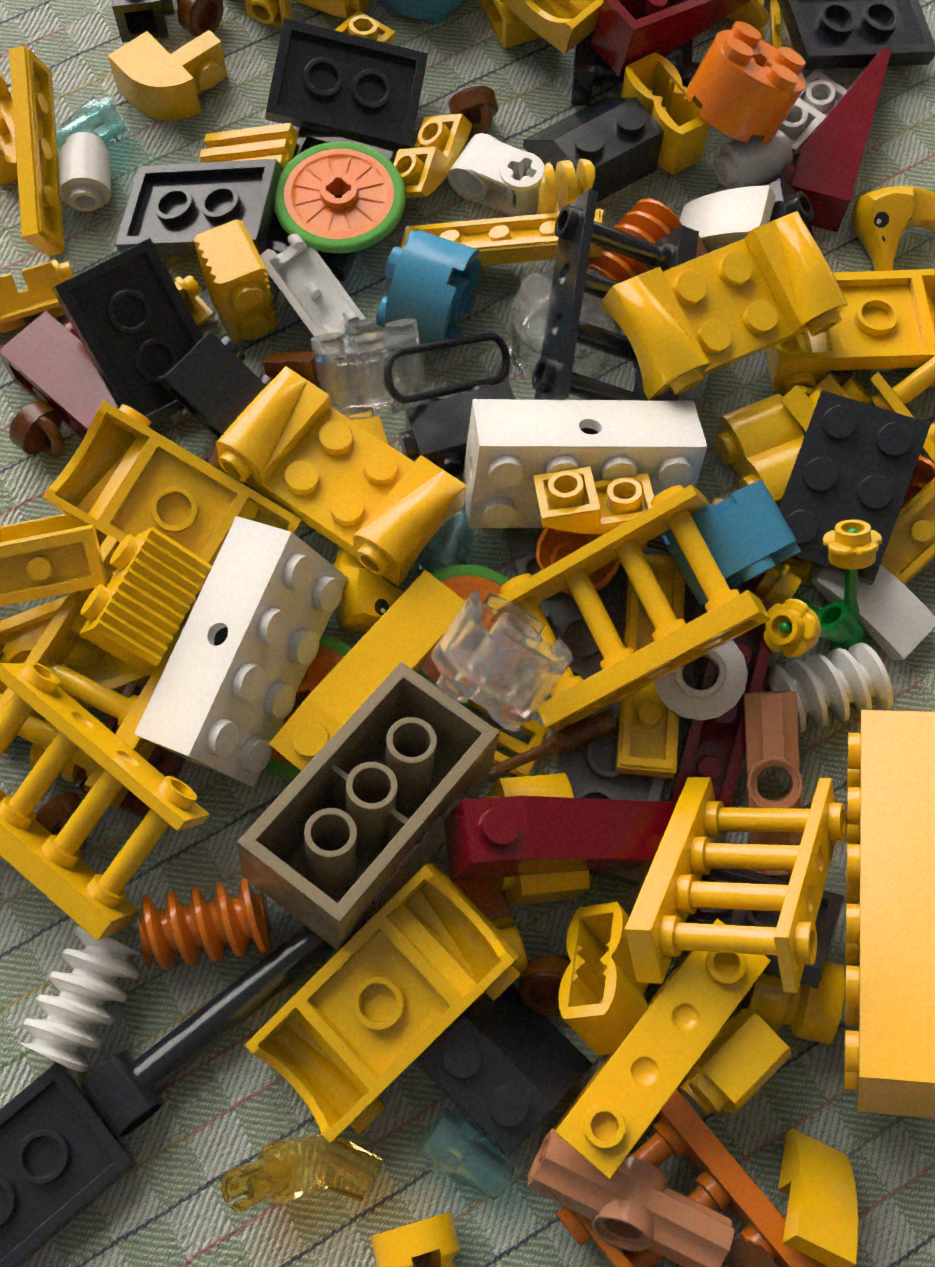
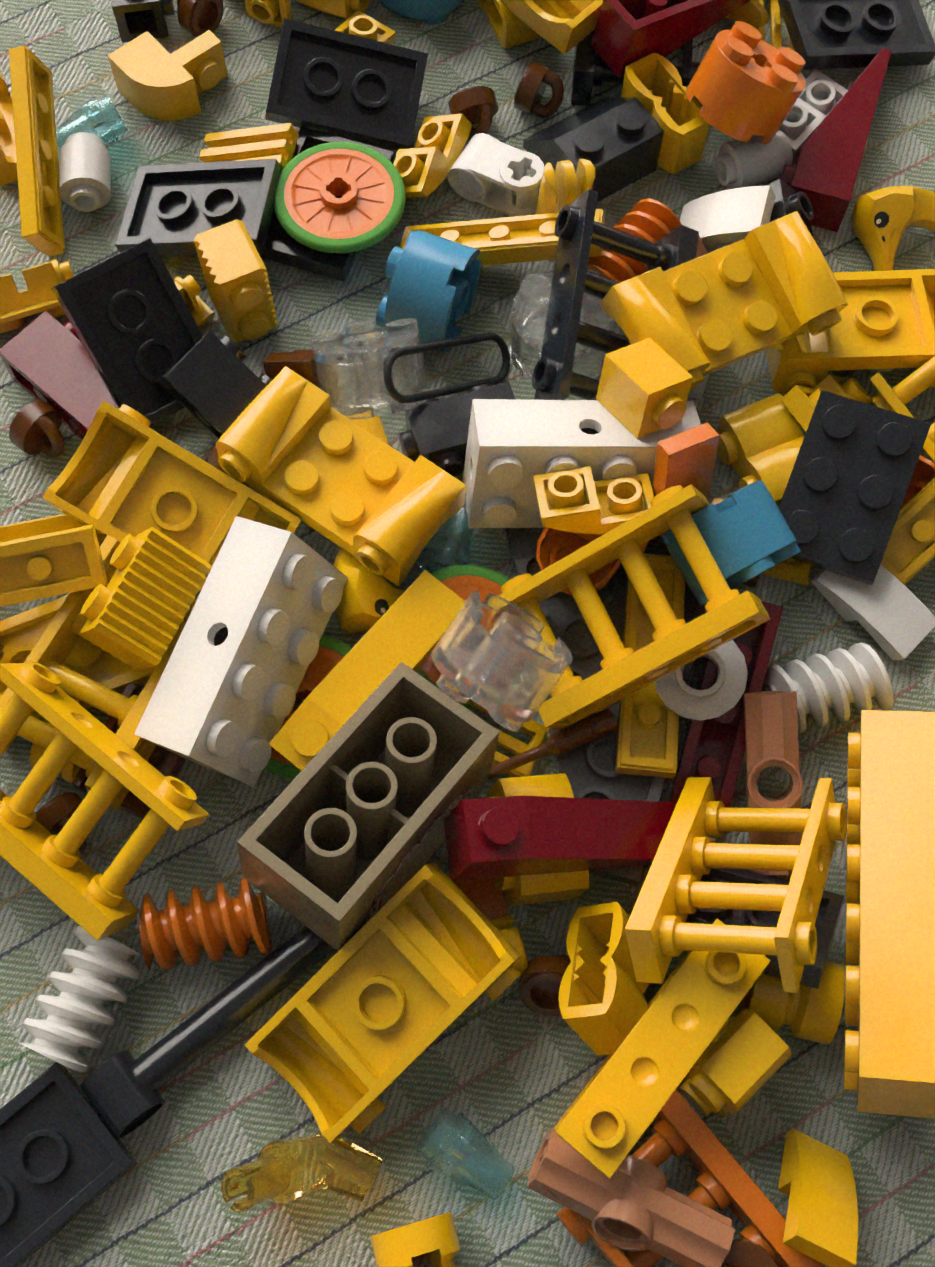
(311, 288): white hinge -> none
(503, 1067): black slope -> none
(533, 87): none -> reddish brown tile
(644, 388): none -> yellow brick
(687, 460): none -> orange tile
(797, 623): yellow plant -> none

